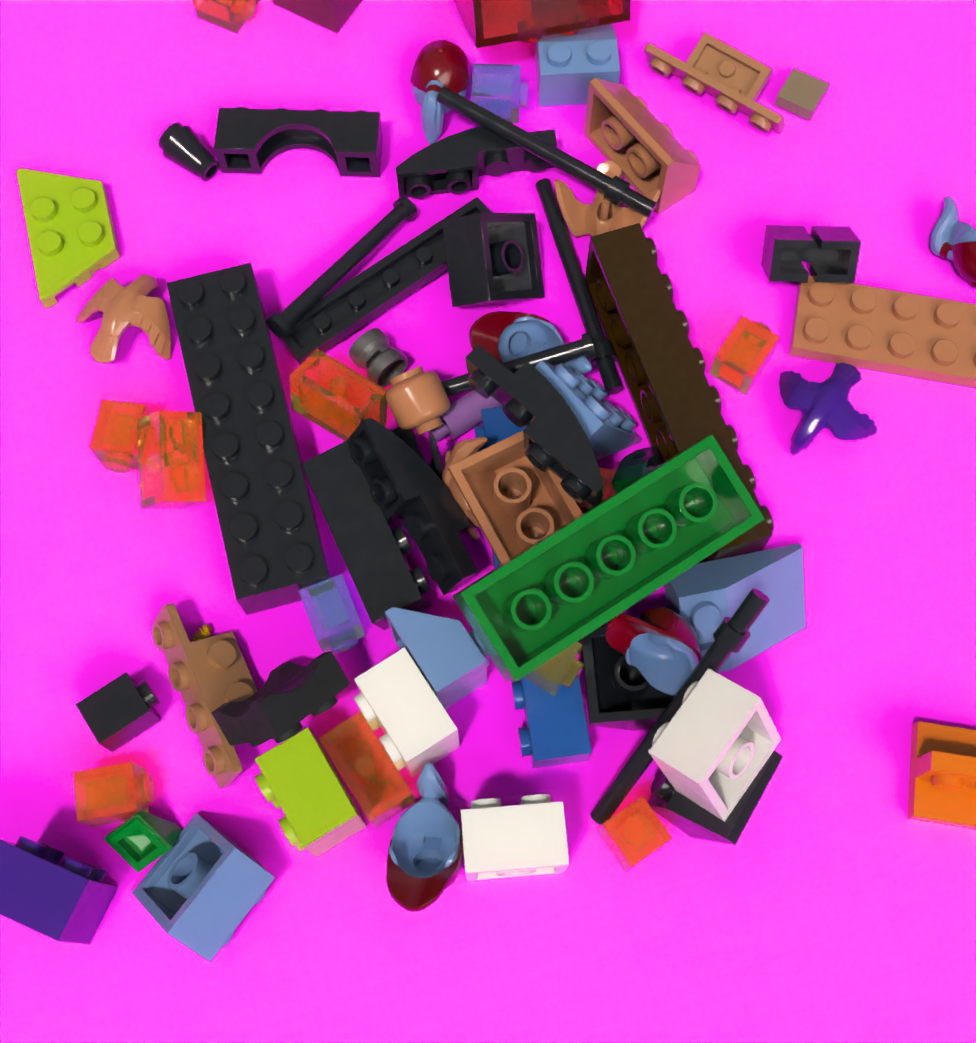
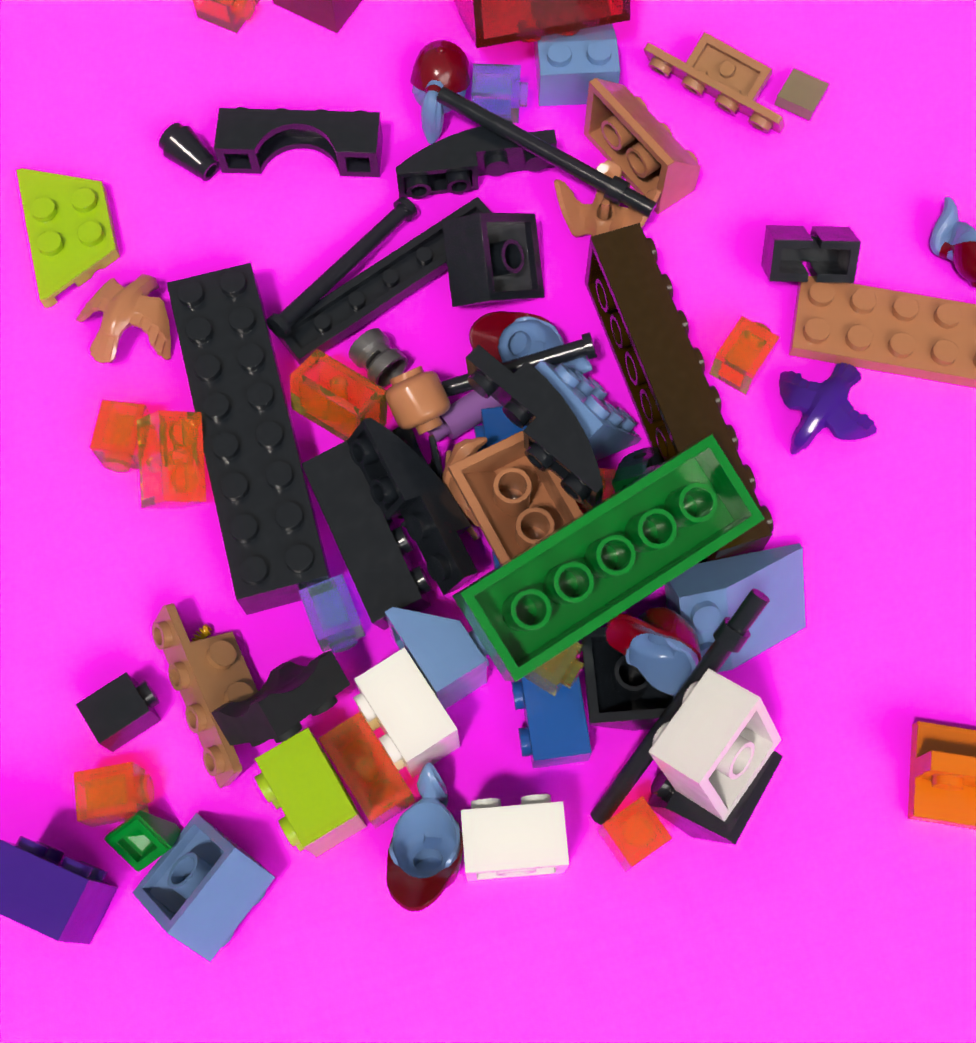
(604, 348): black bar -> none

